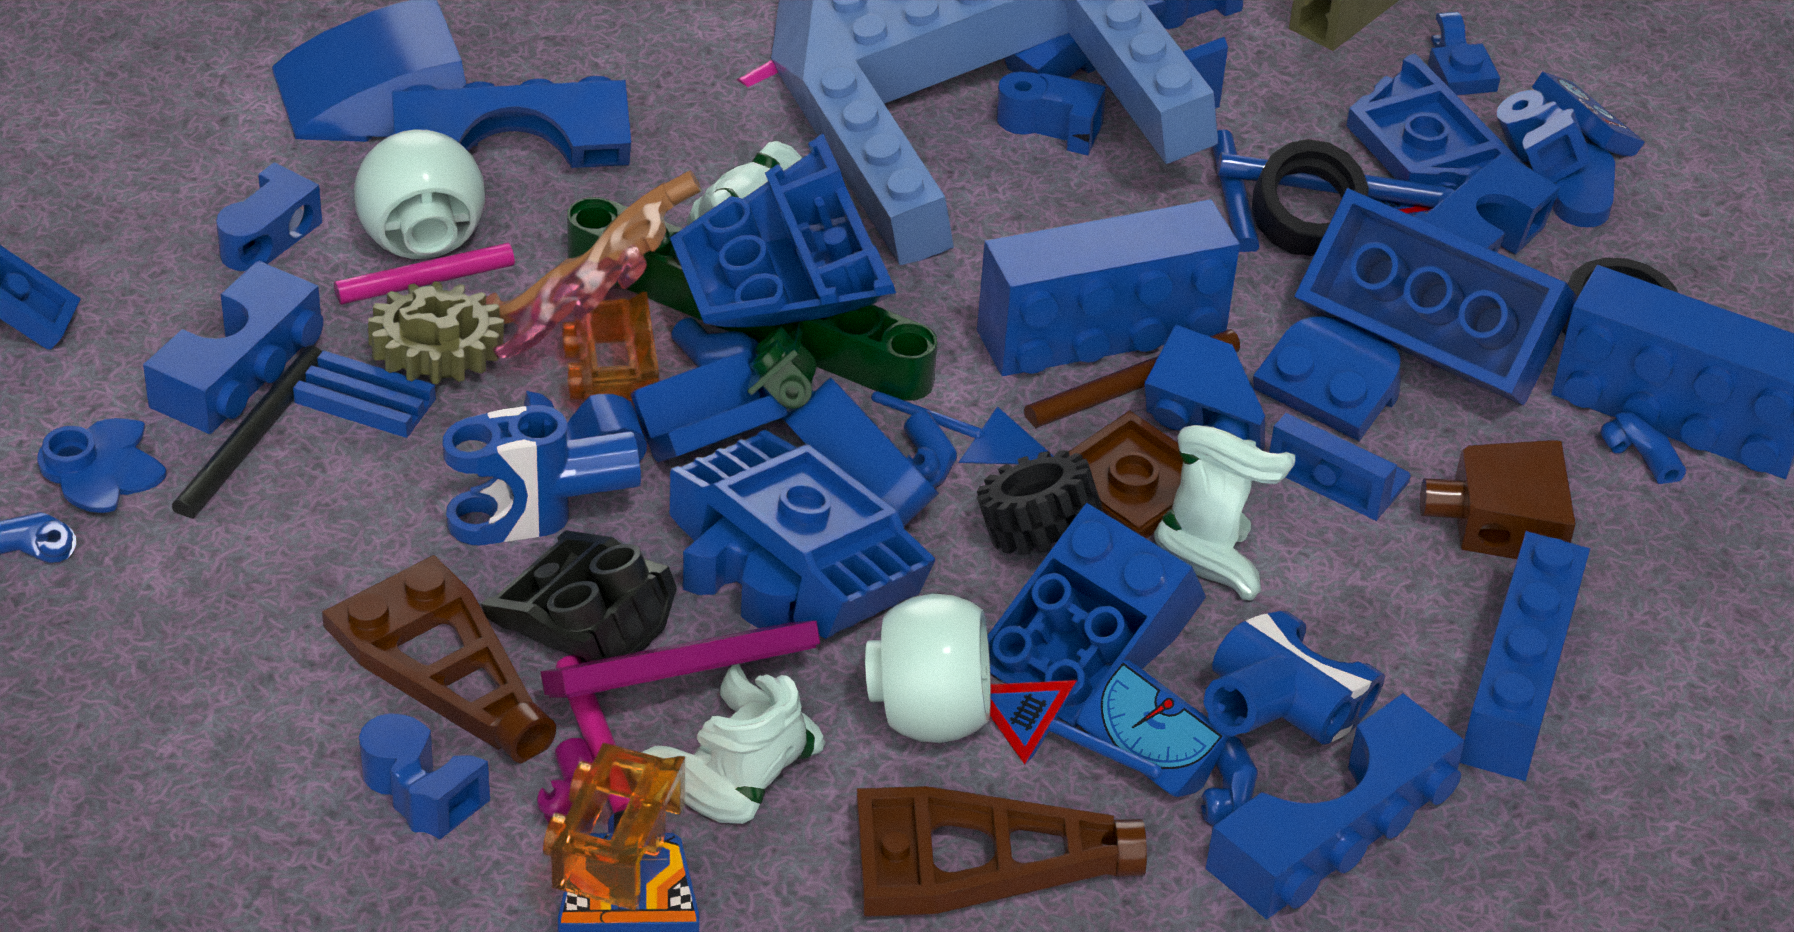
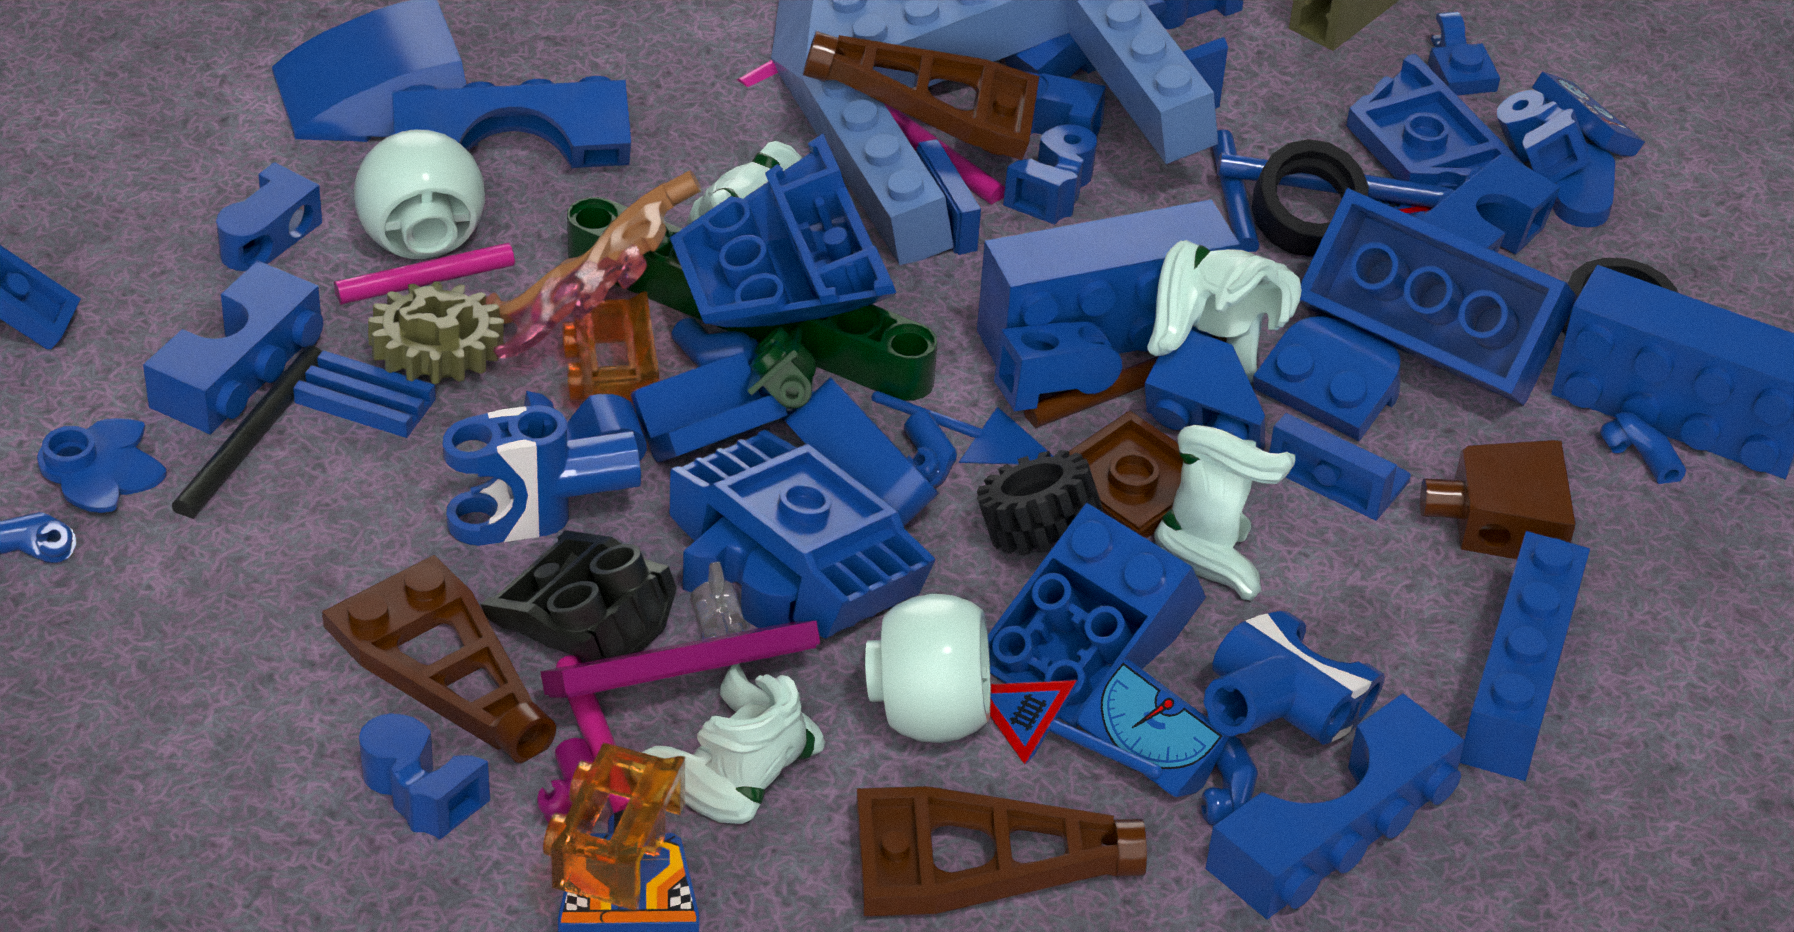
(717, 606): none -> clear piece
(961, 205): none -> blue tile
(973, 176): none -> dark pink bar
(1002, 101): none -> reddish brown plate
(1054, 182): none -> blue leg
(1054, 360): none -> blue leg
(1222, 296): none -> light aqua hair

